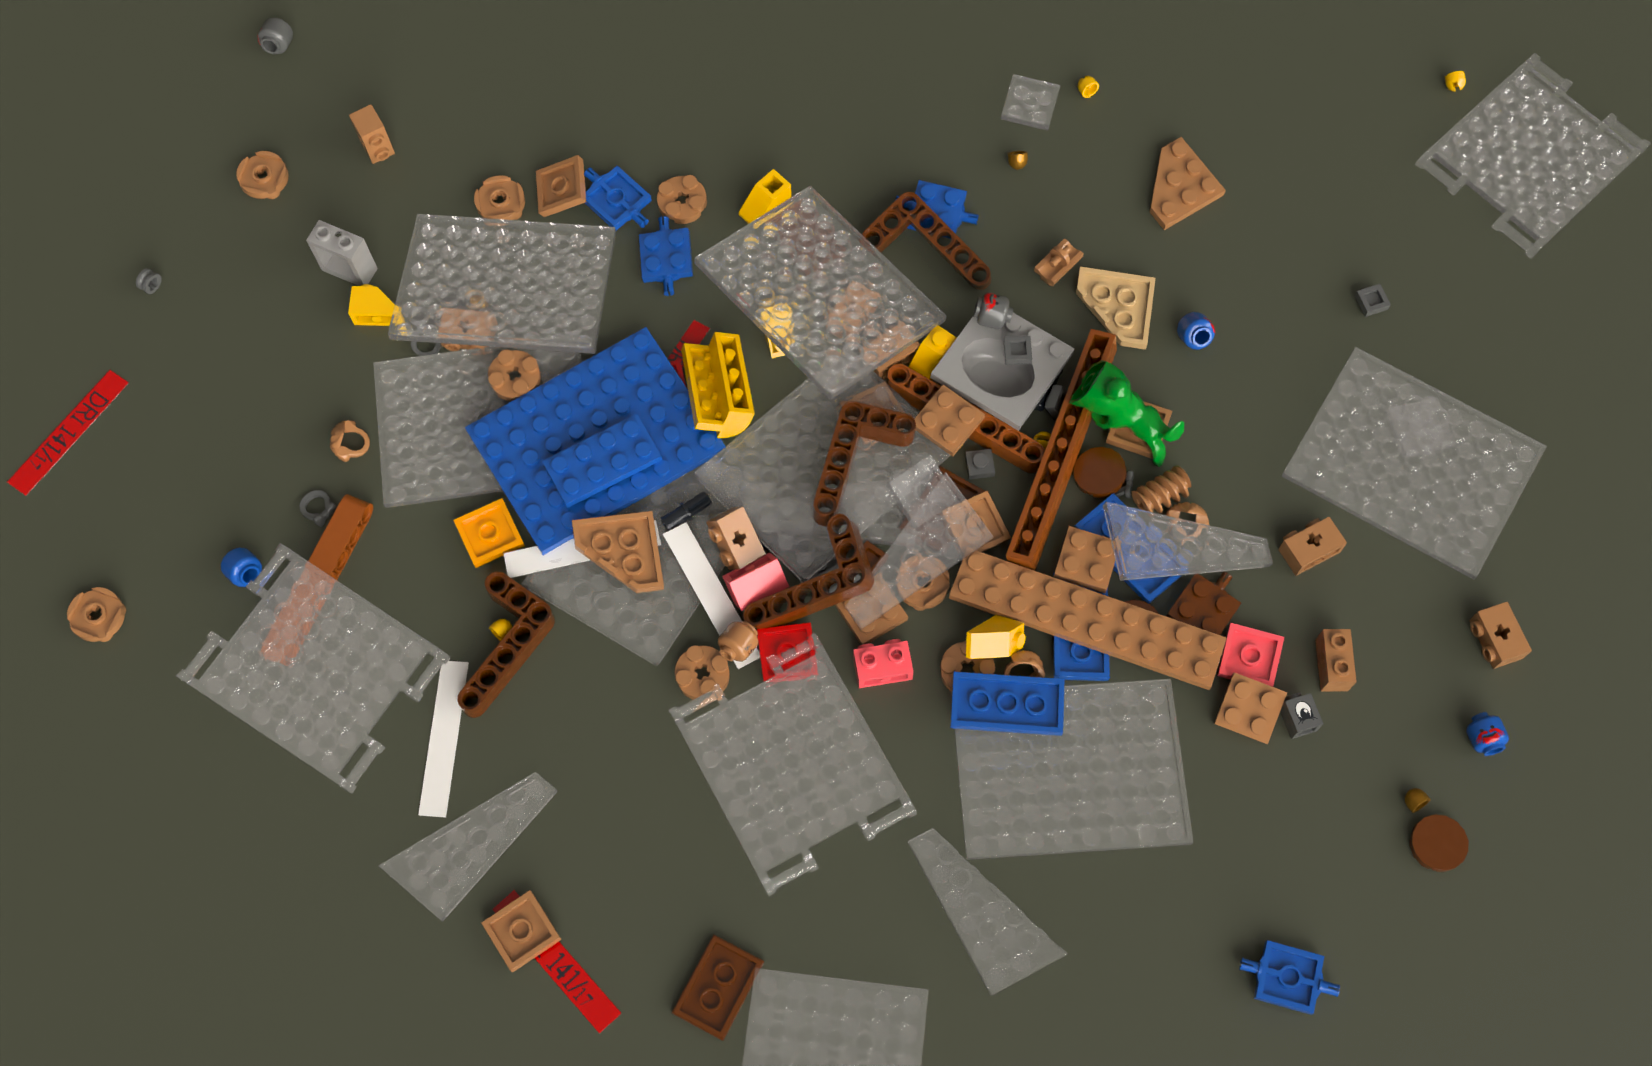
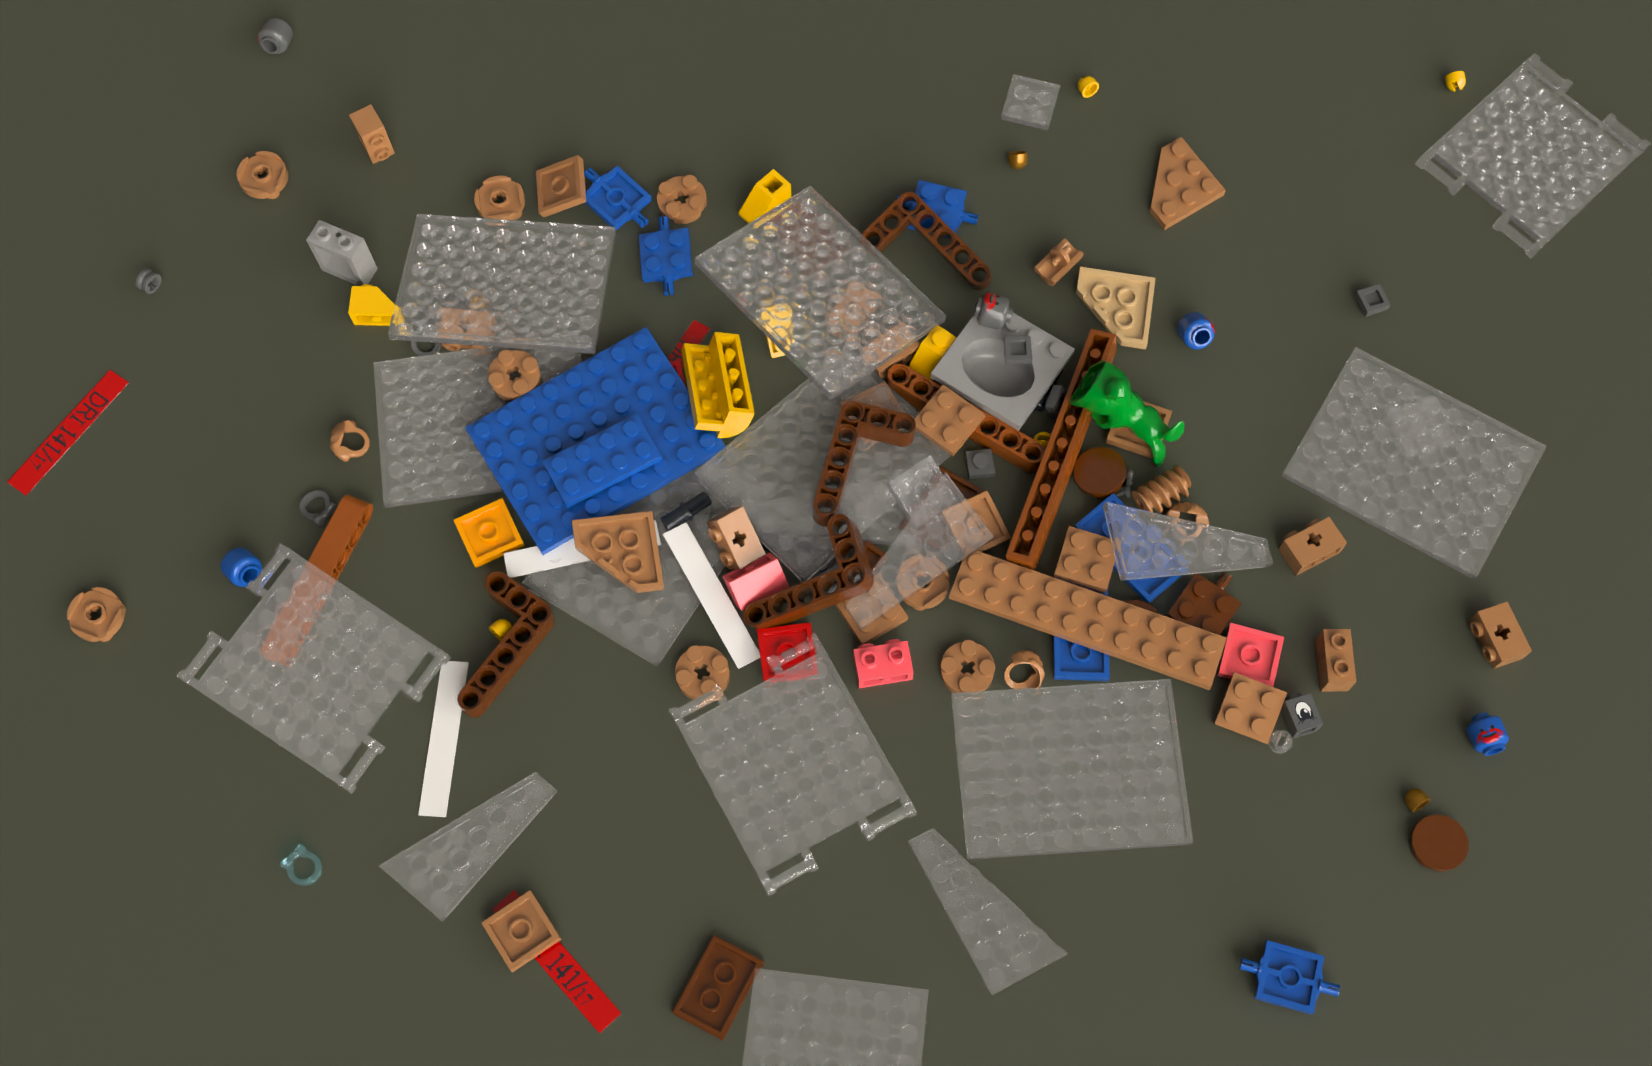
(287, 863): none -> clear light blue piece
(738, 641): medium nougat head -> none
(995, 638): yellow slope -> none
(1007, 703): blue plate -> none
(1274, 739): none -> clear hinge

